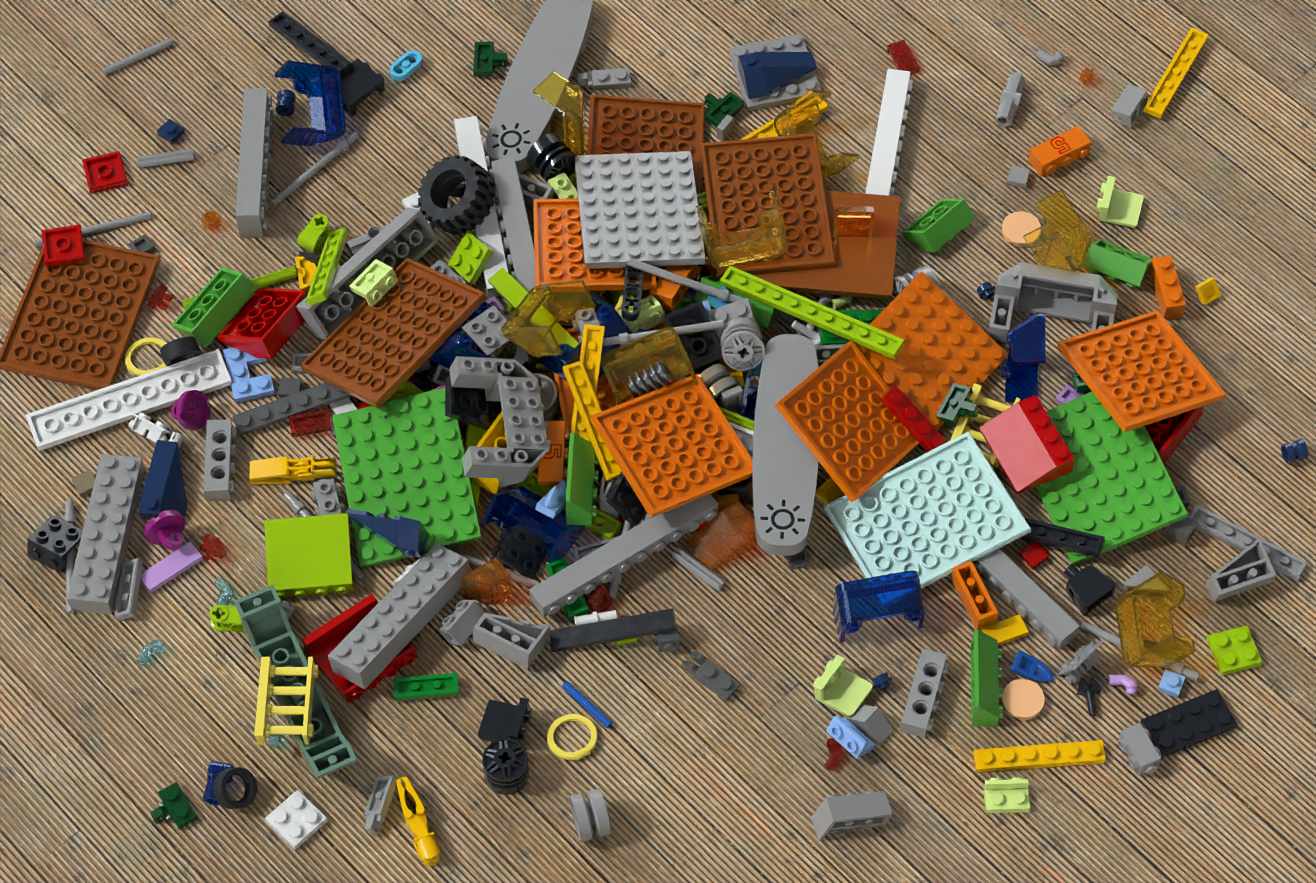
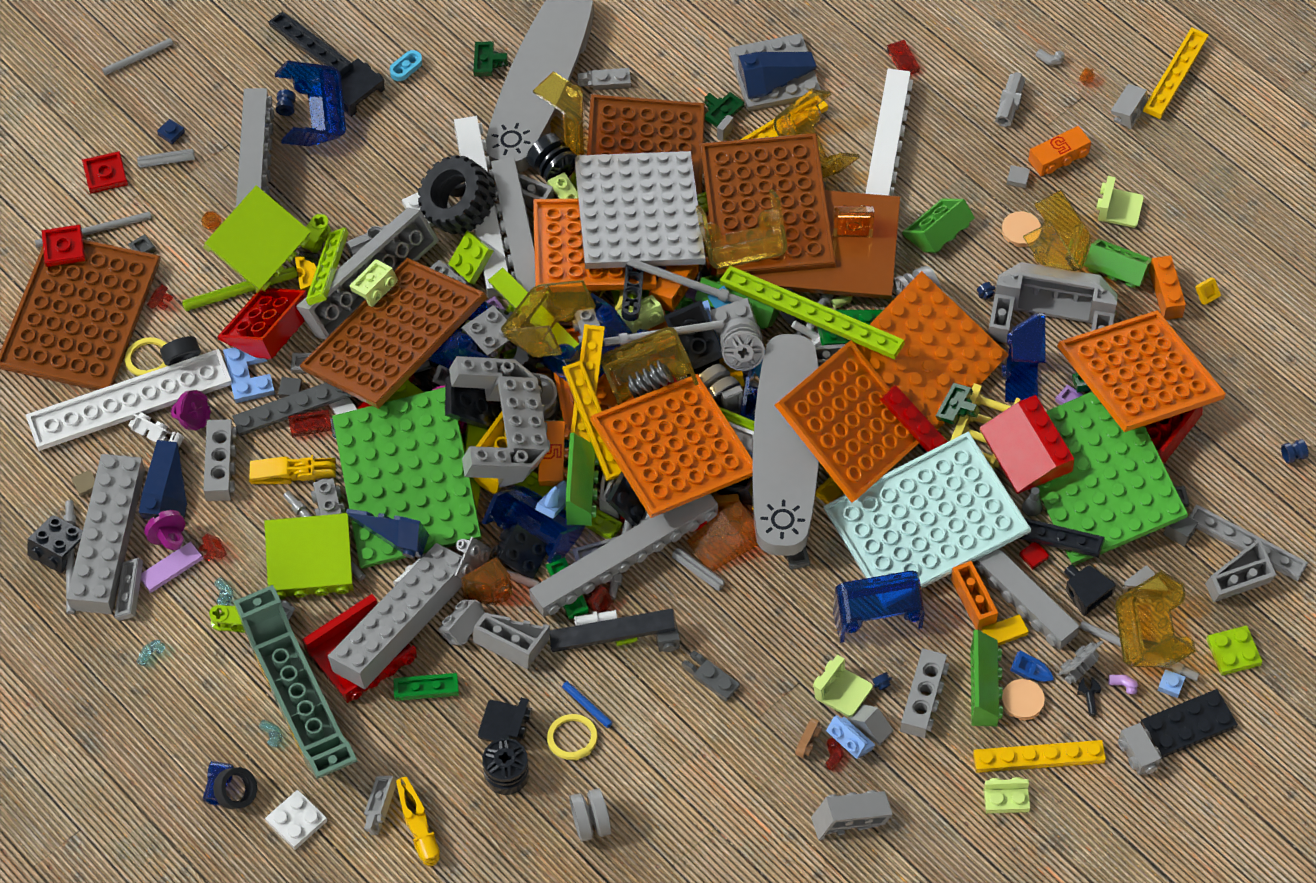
(174, 807): dark green hinge -> none
(215, 306): bright green slope -> none
(258, 239): none -> lime panel
(268, 690): light yellow fence -> none
(341, 146): light grey bar -> none
(474, 555): none -> light grey hinge
(805, 744): none -> medium nougat plate
(1032, 505): none -> dark grey cone

